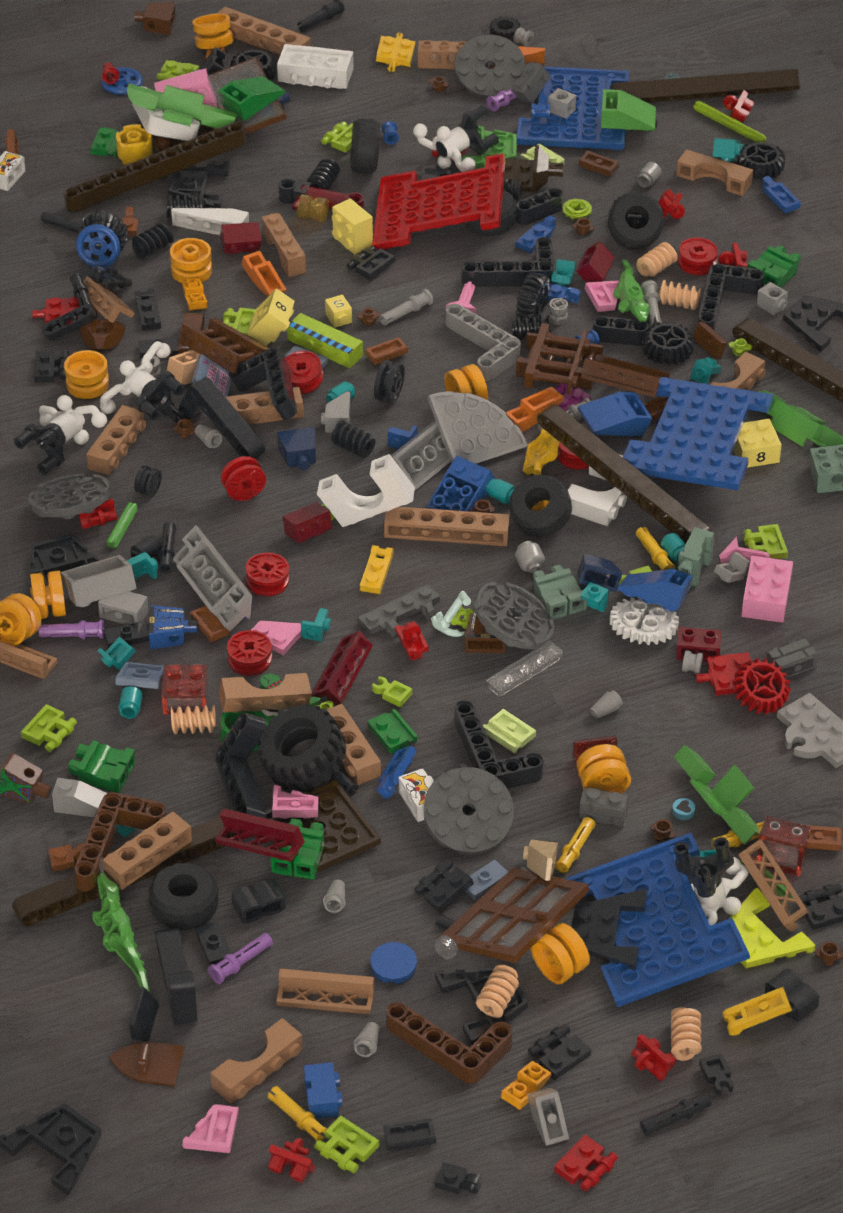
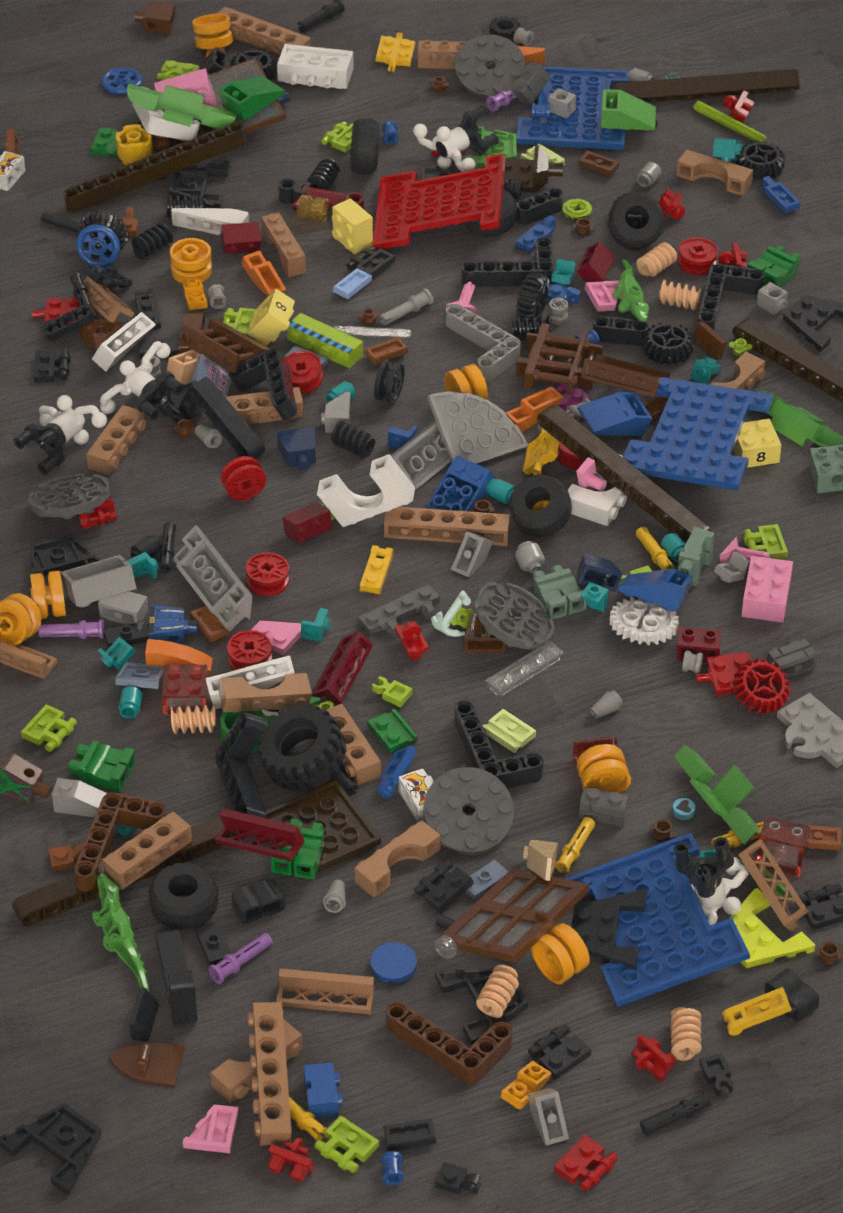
(86, 374): light orange wheel -> none
(109, 73): red cone -> none
(121, 525): bright green axle -> none
(122, 341): none -> white slope
(148, 481): black wheel -> none
(170, 653): none -> orange slope
(217, 297): none -> light grey bush
(259, 675): none -> white slope
(269, 1016): none -> medium nougat brick
(293, 805): bright pink wing -> none
(338, 311): light yellow brick -> none
(352, 283): none -> light blue plate
(367, 1040): light grey cone -> none
(375, 331): none -> clear tile
(392, 1168): none -> blue bush
(417, 843): none -> medium nougat arch
(471, 554): none -> light grey slope
(588, 476): none -> bright pink tile
(639, 75): none -> light grey brick
(652, 298): light grey pin -> none

